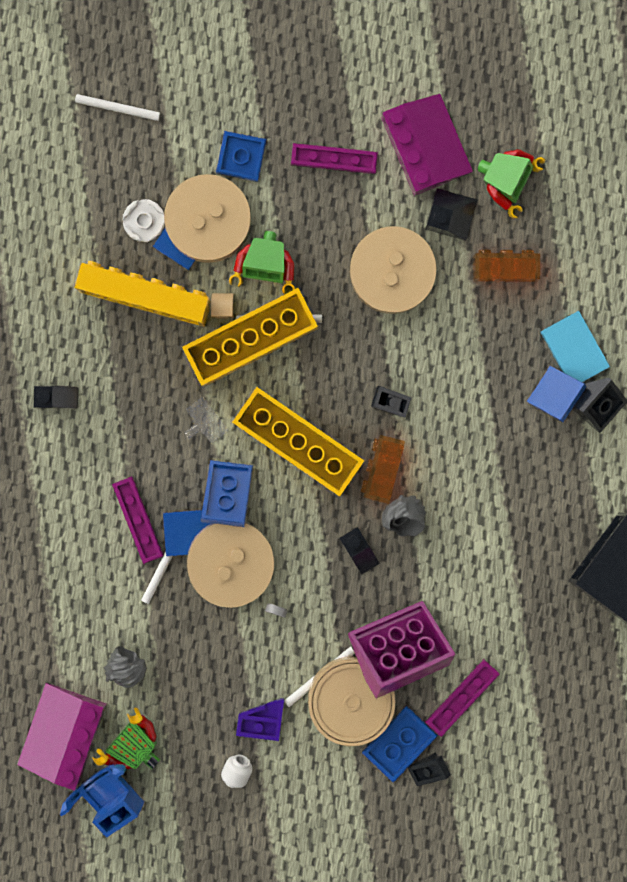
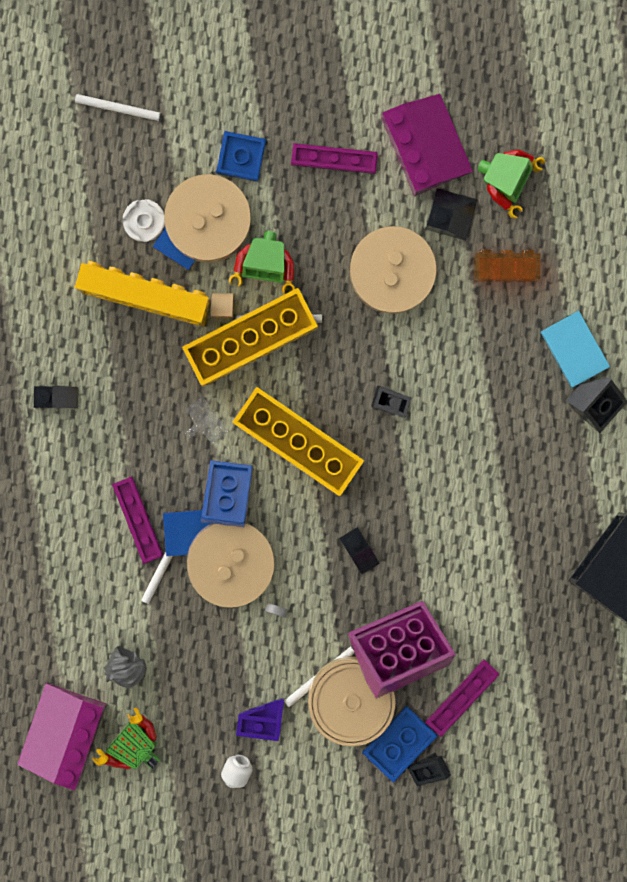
(110, 797): blue piece -> none
(382, 468): clear orange brick -> none
(404, 516): dark grey hair -> none
(556, 394): tile -> none

